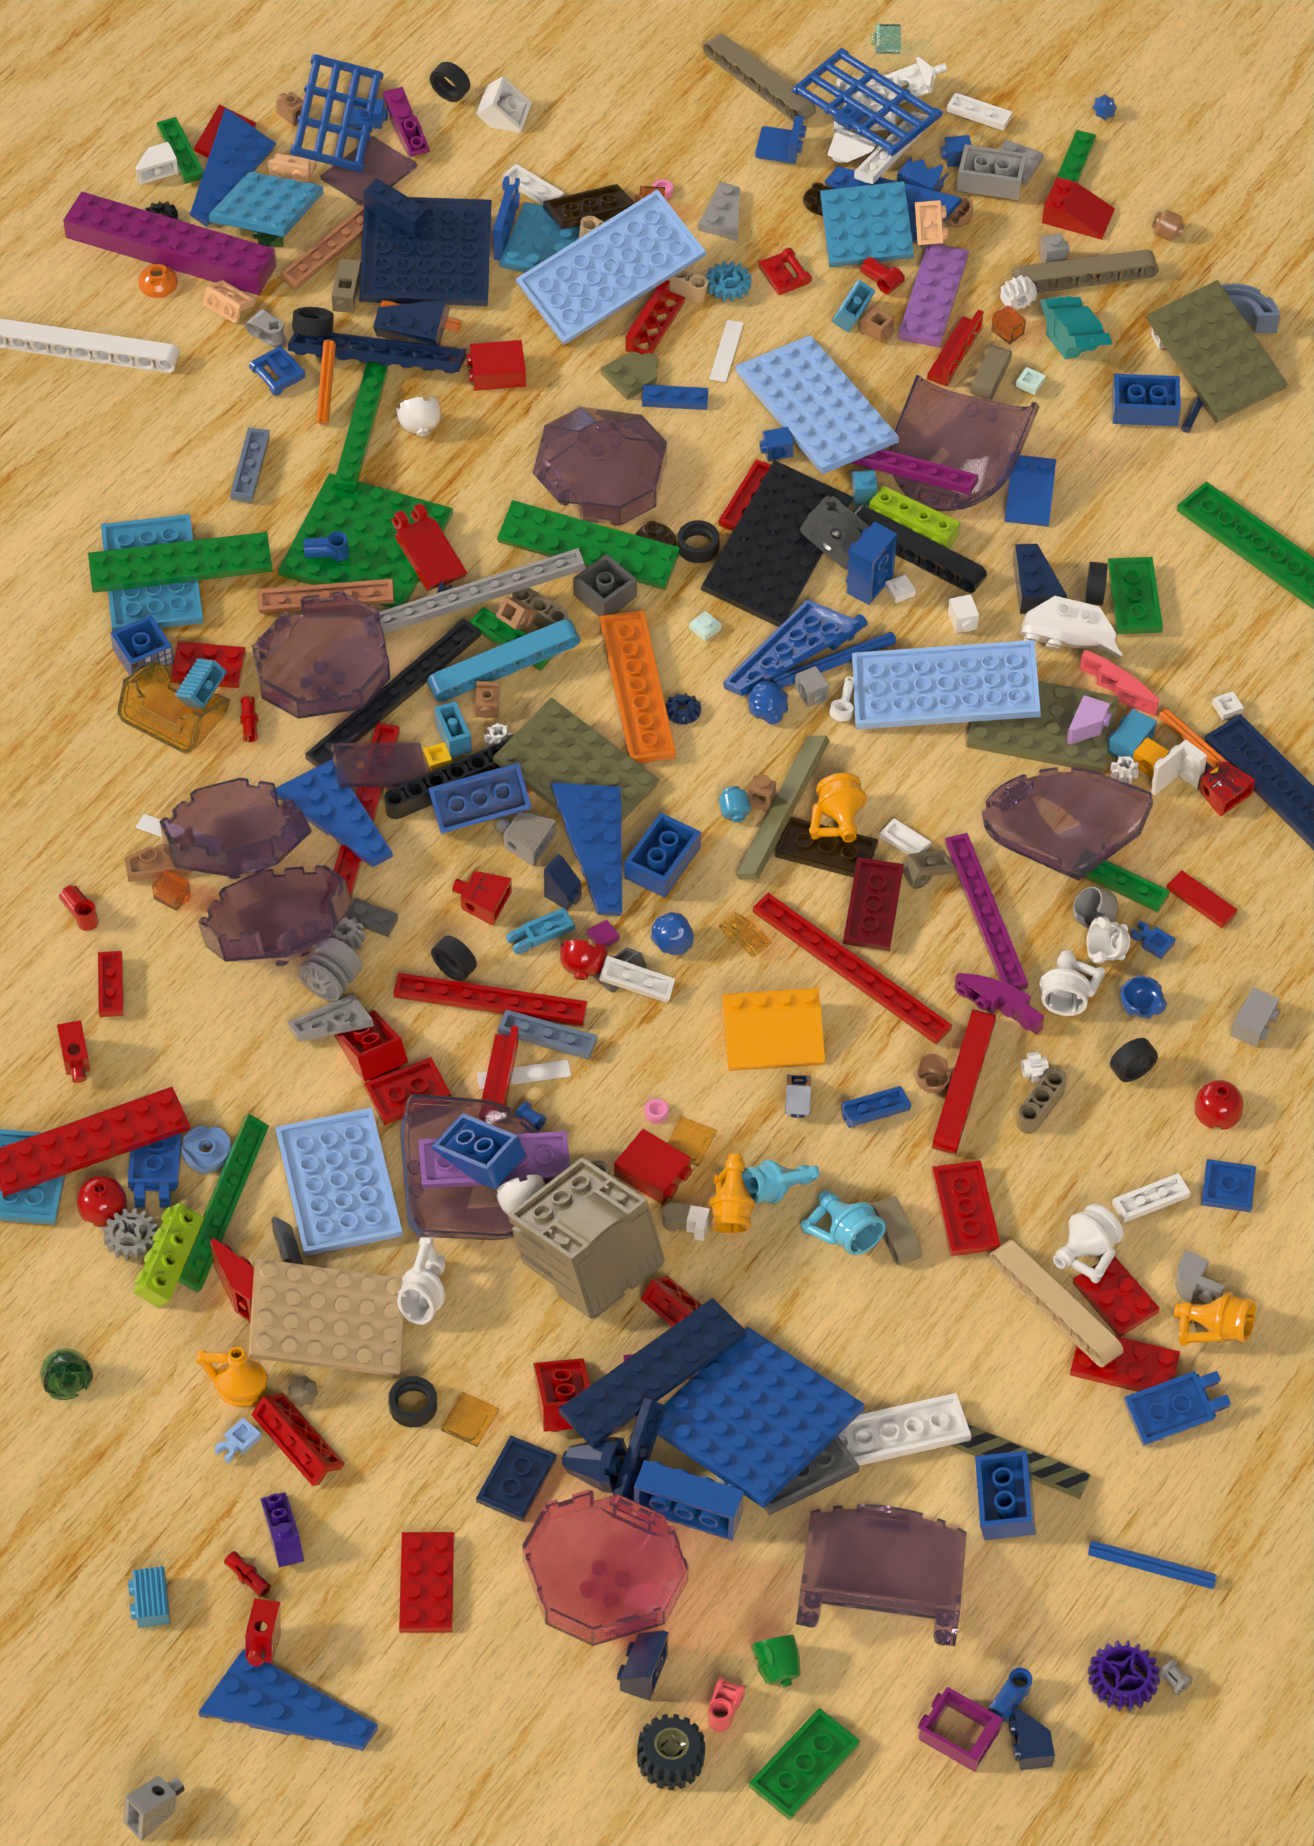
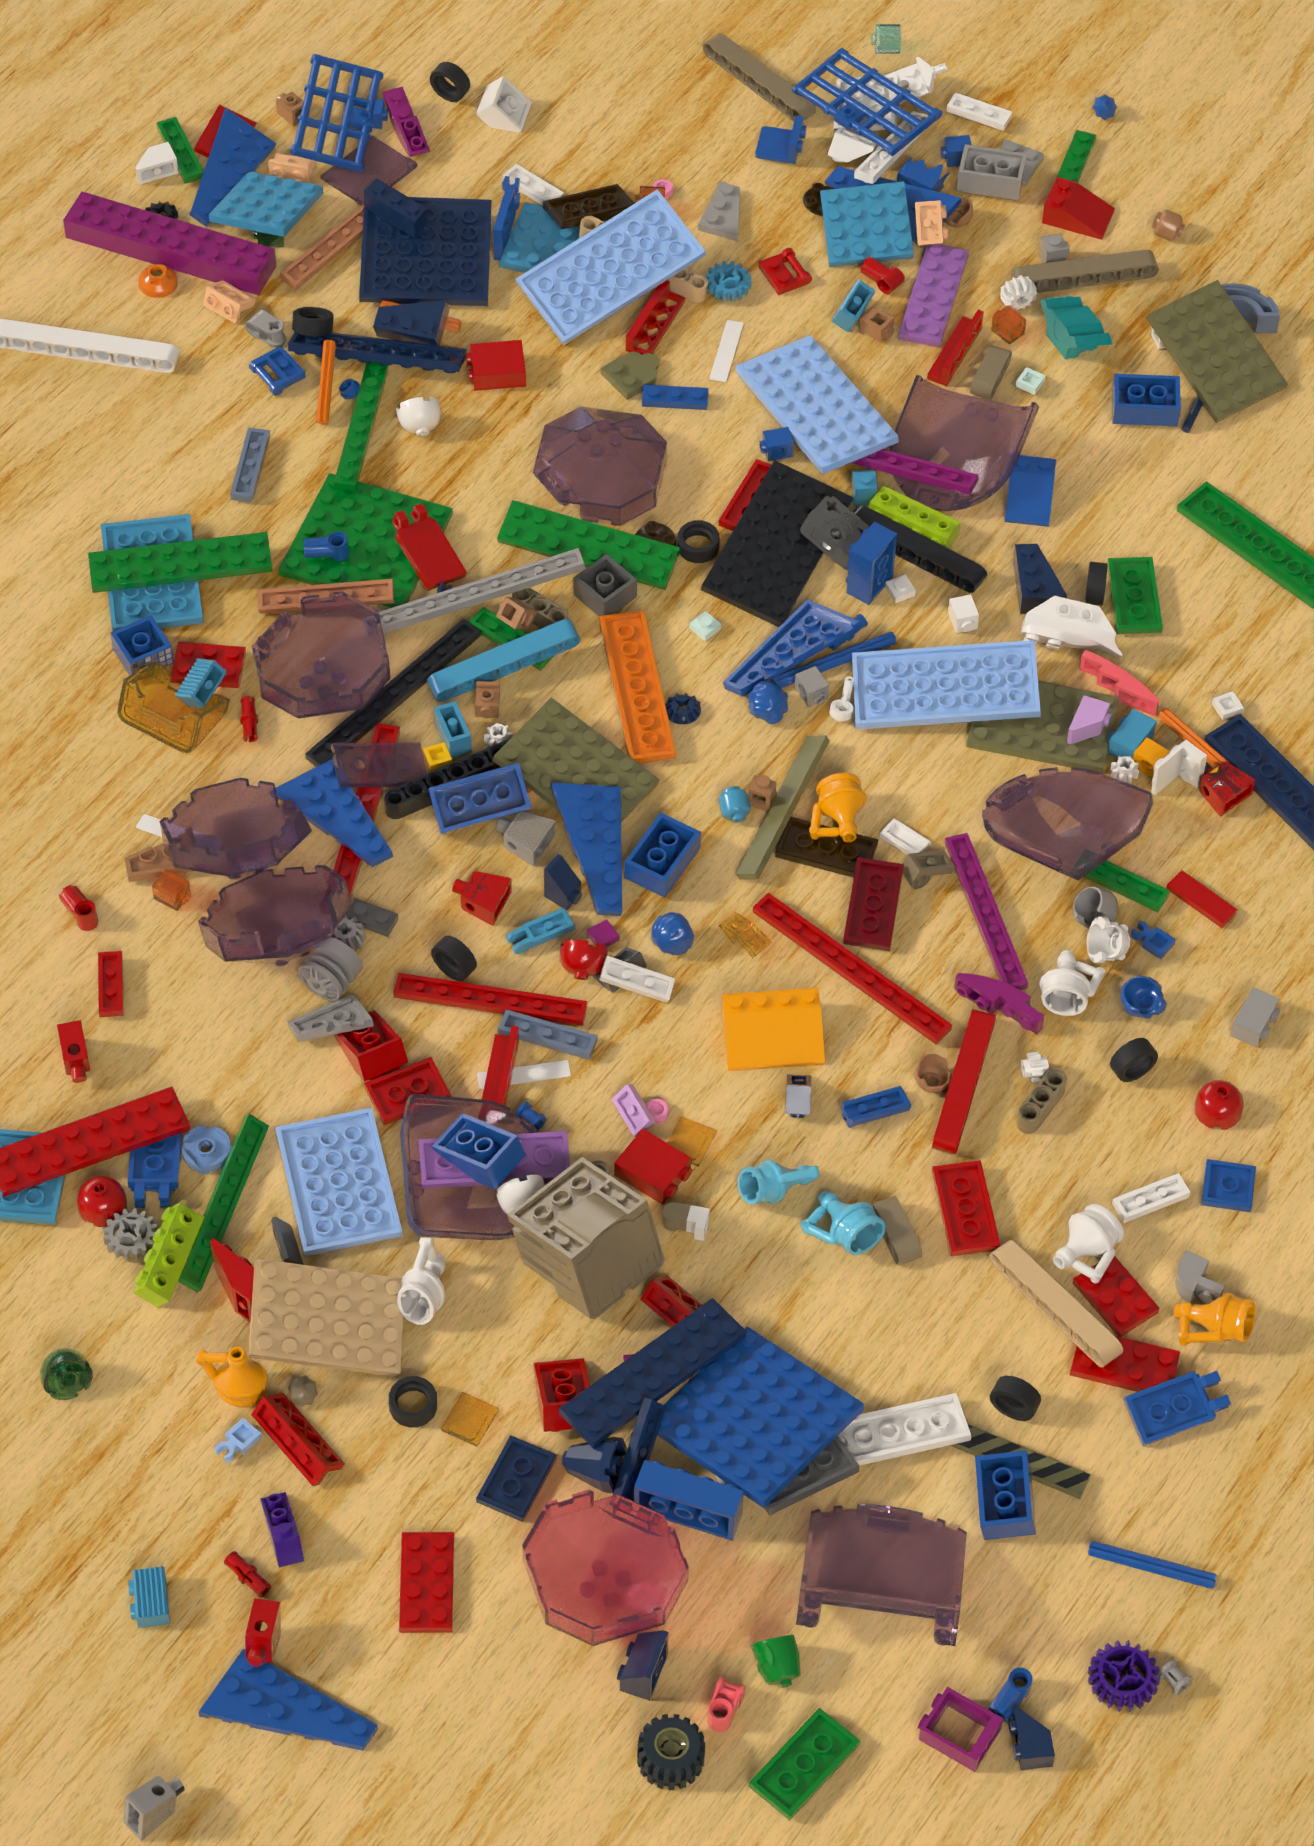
(346, 286): dark tan brick -> none
(349, 389): none -> blue plate
(633, 1109): none -> lavender plate
(732, 1201): light orange piece -> none
(1015, 1398): none -> black tyre

